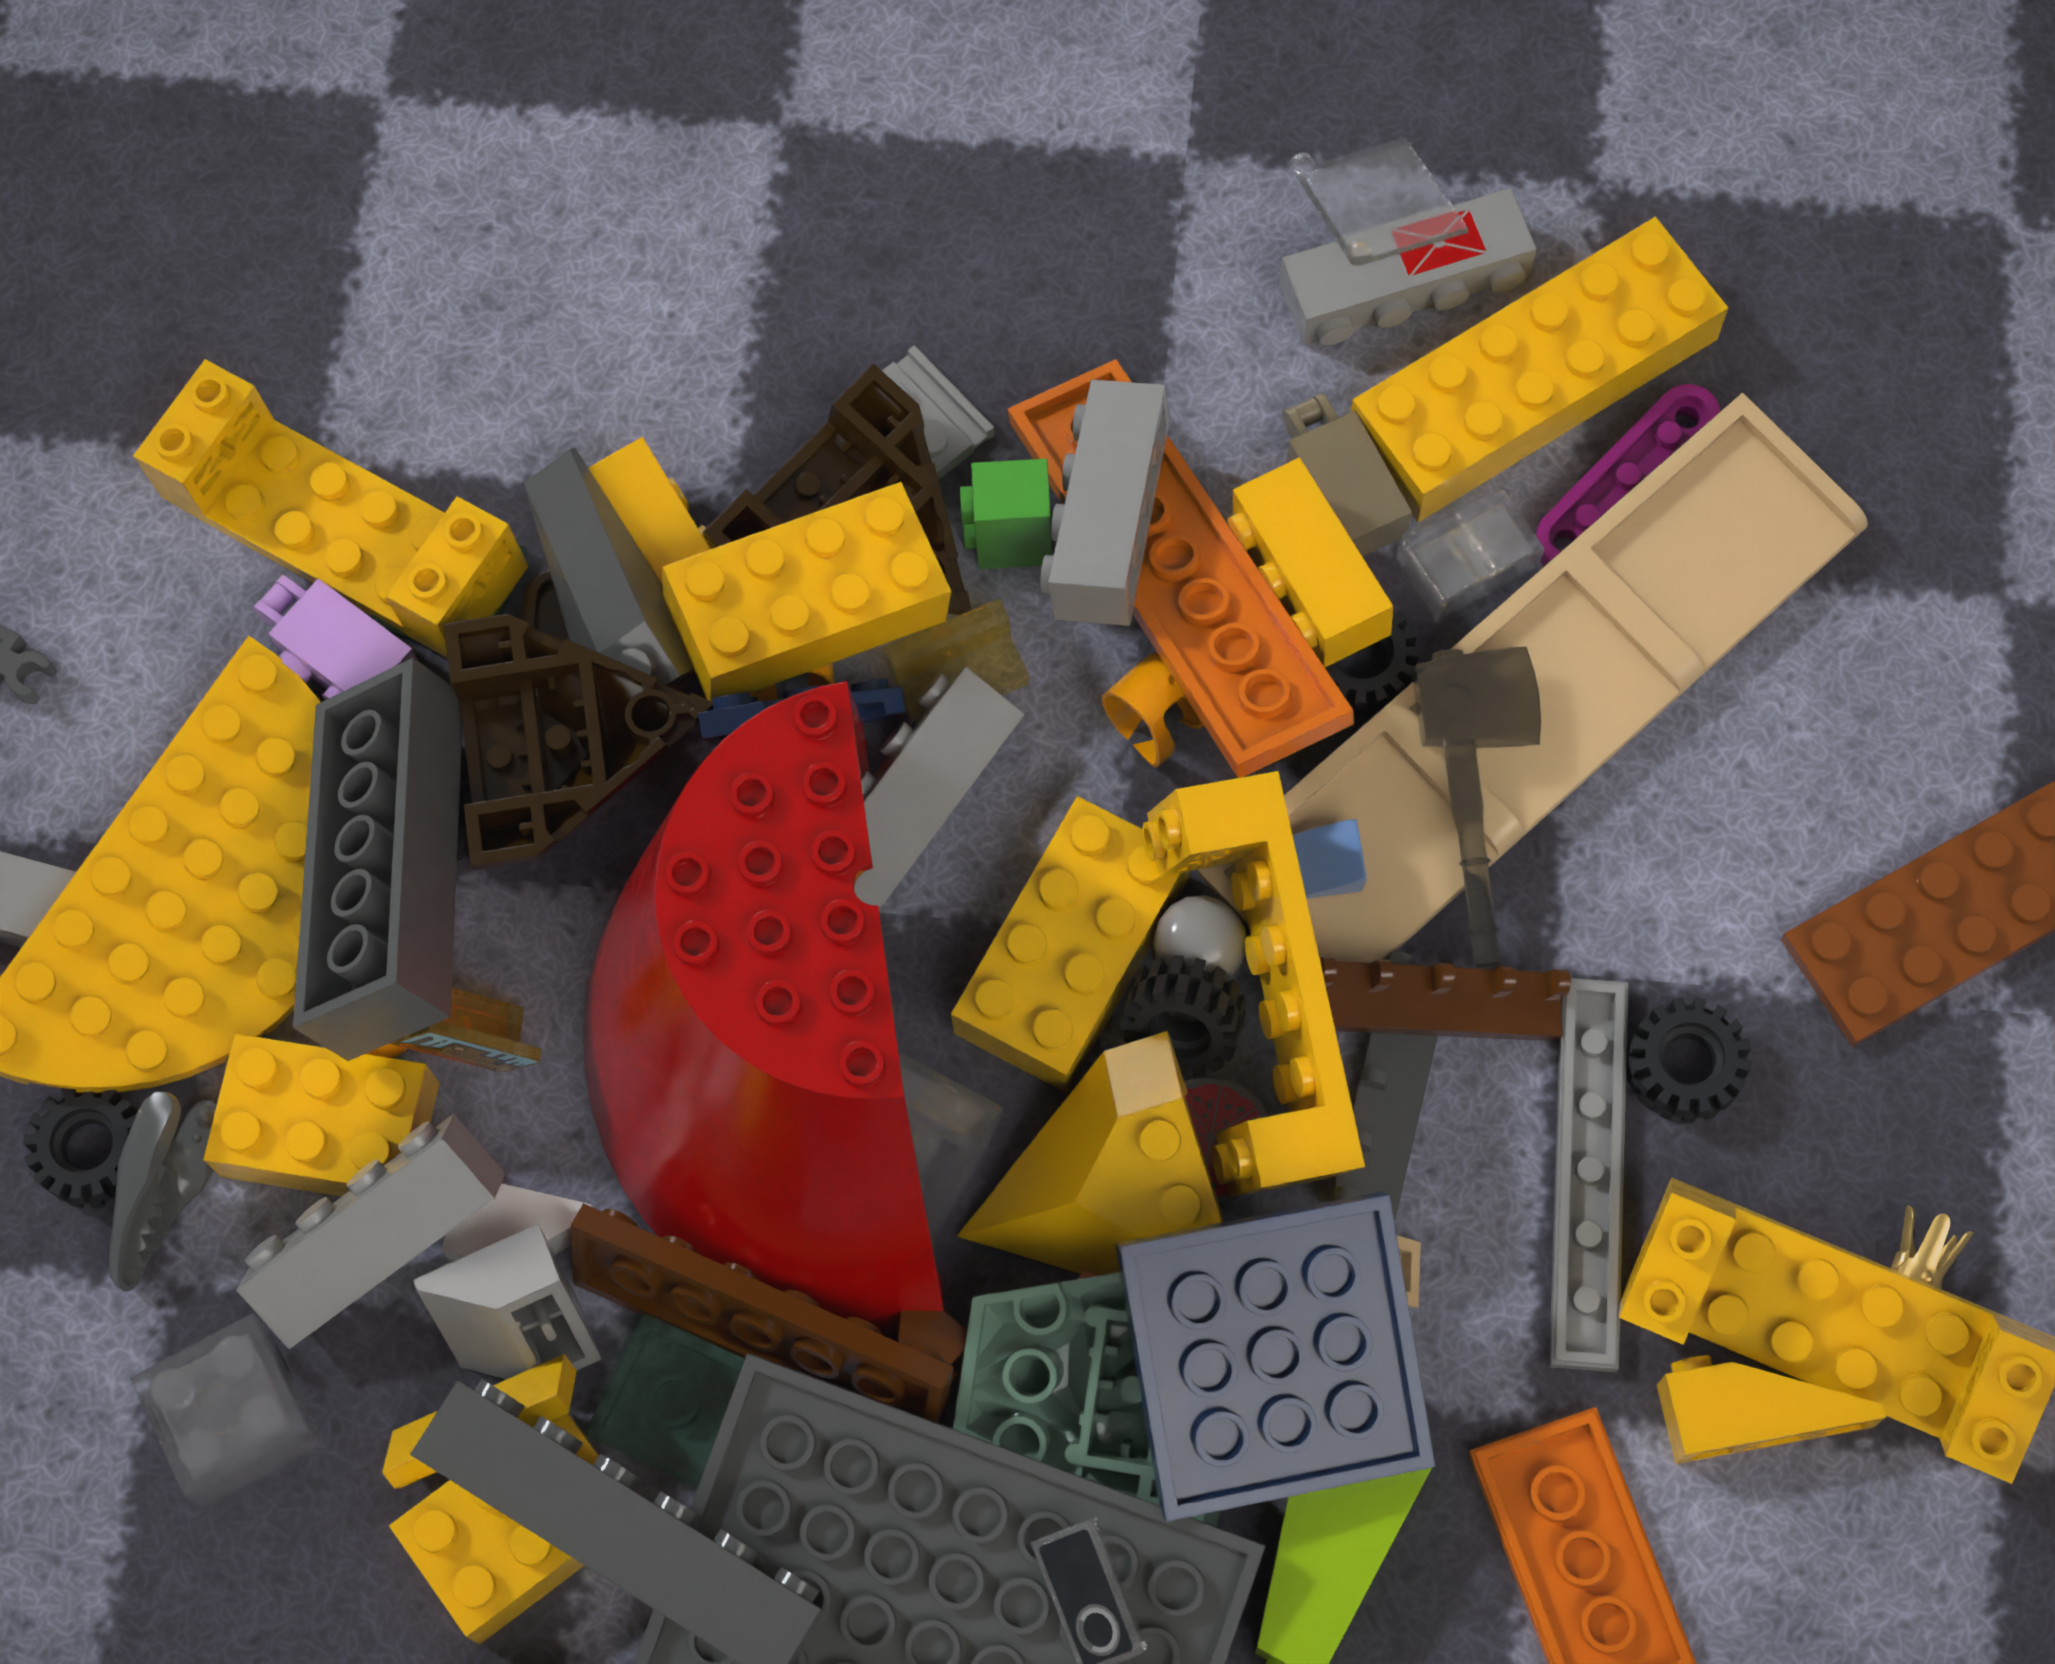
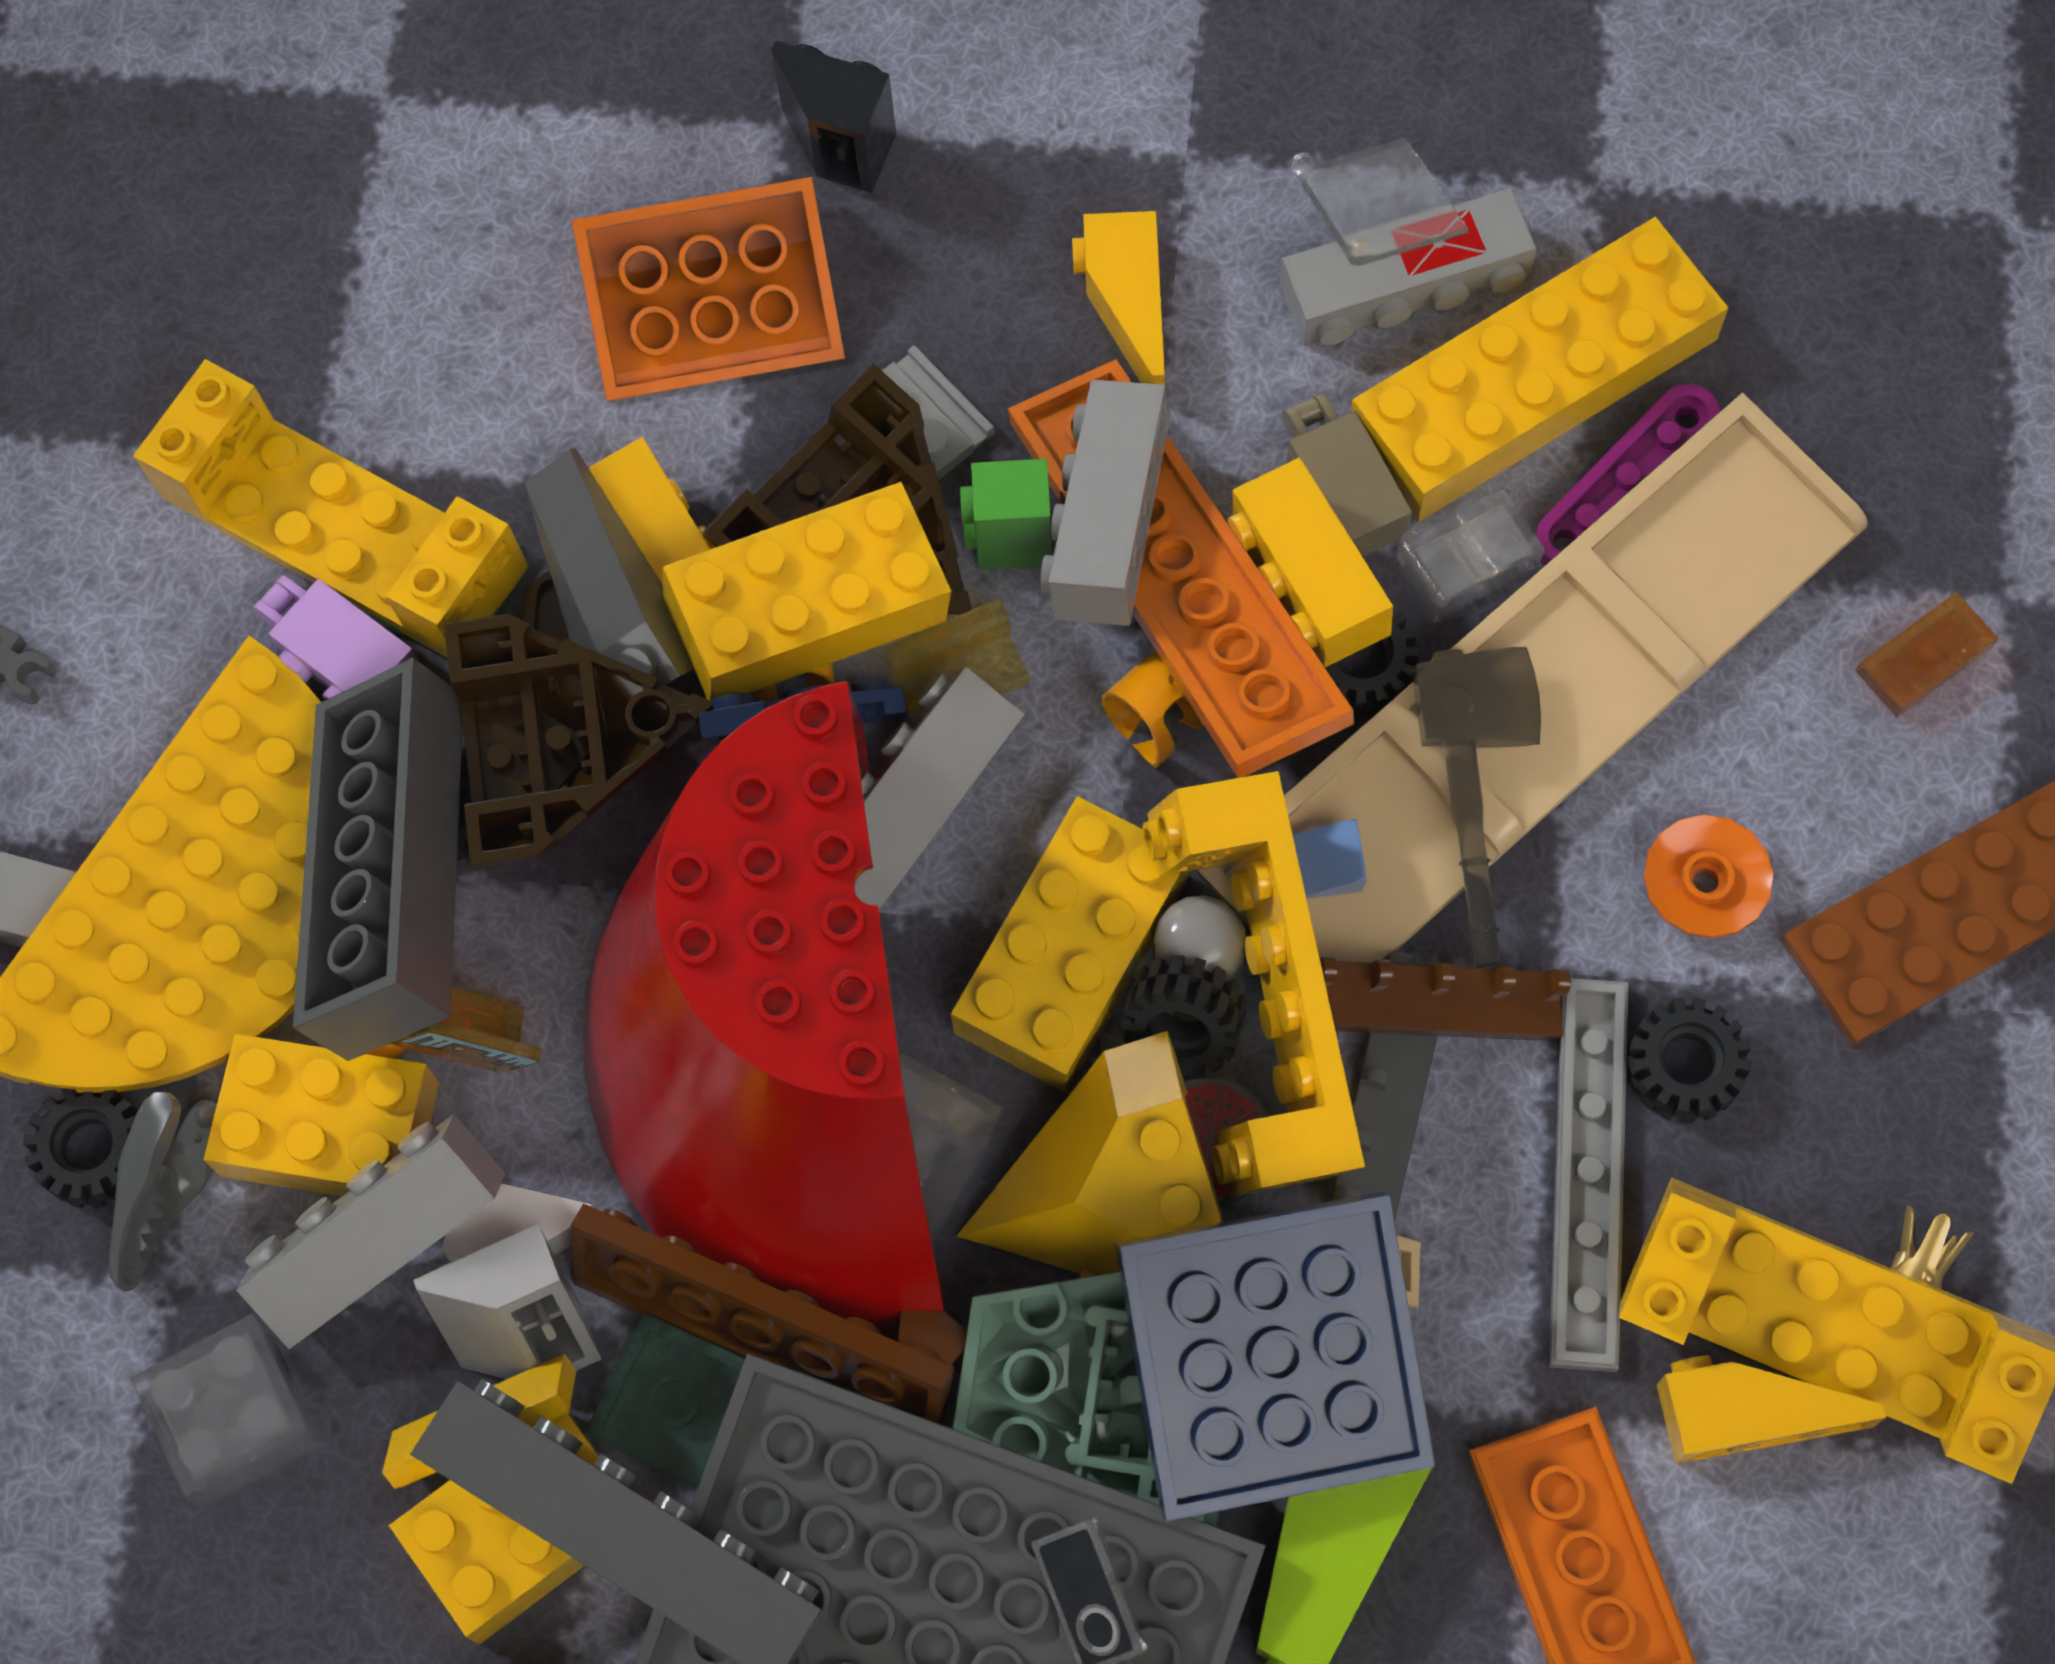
(708, 288): none -> orange slope
(837, 113): none -> black slope
(1124, 285): none -> yellow slope
(1715, 848): none -> orange dish
(1926, 654): none -> clear orange plate

